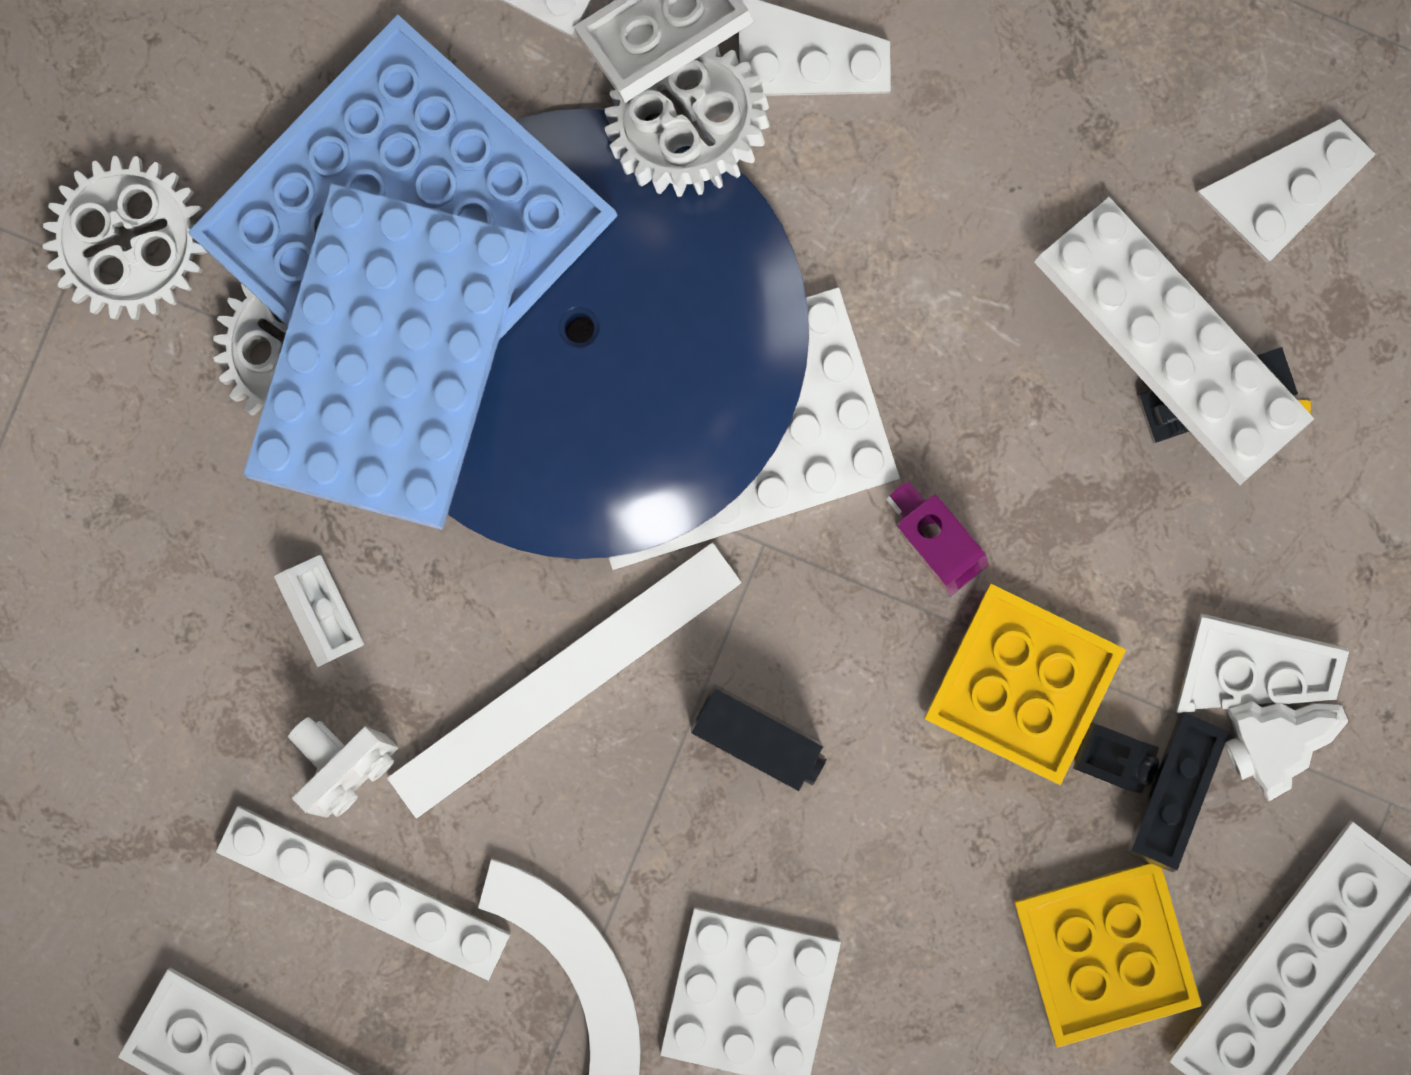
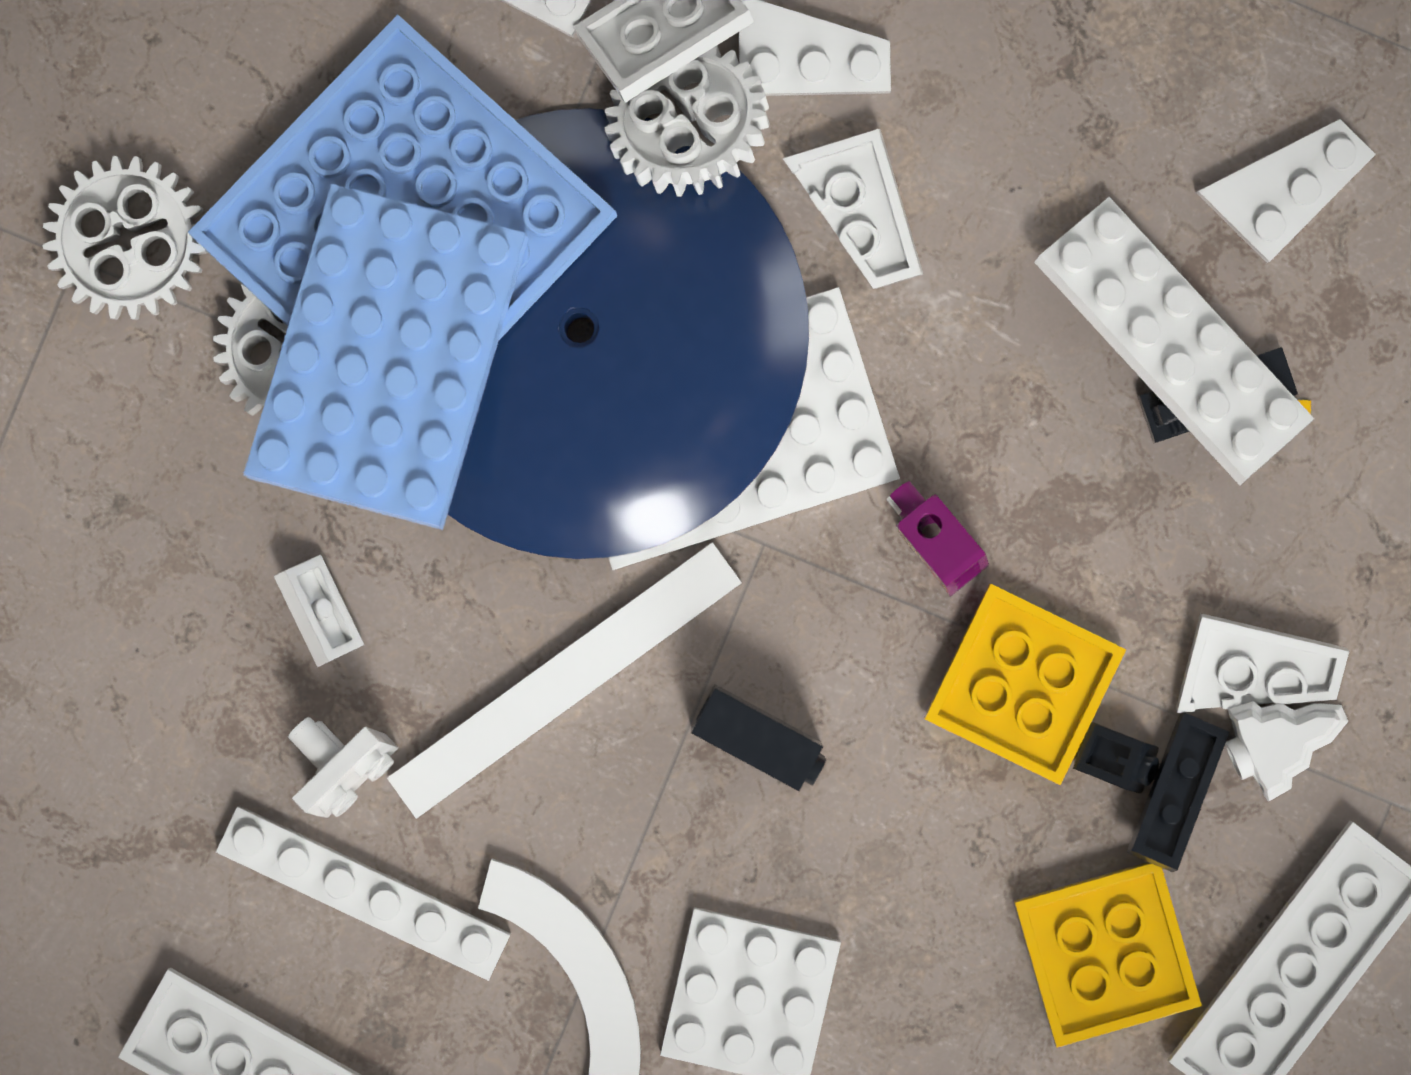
(862, 204): none -> white wing

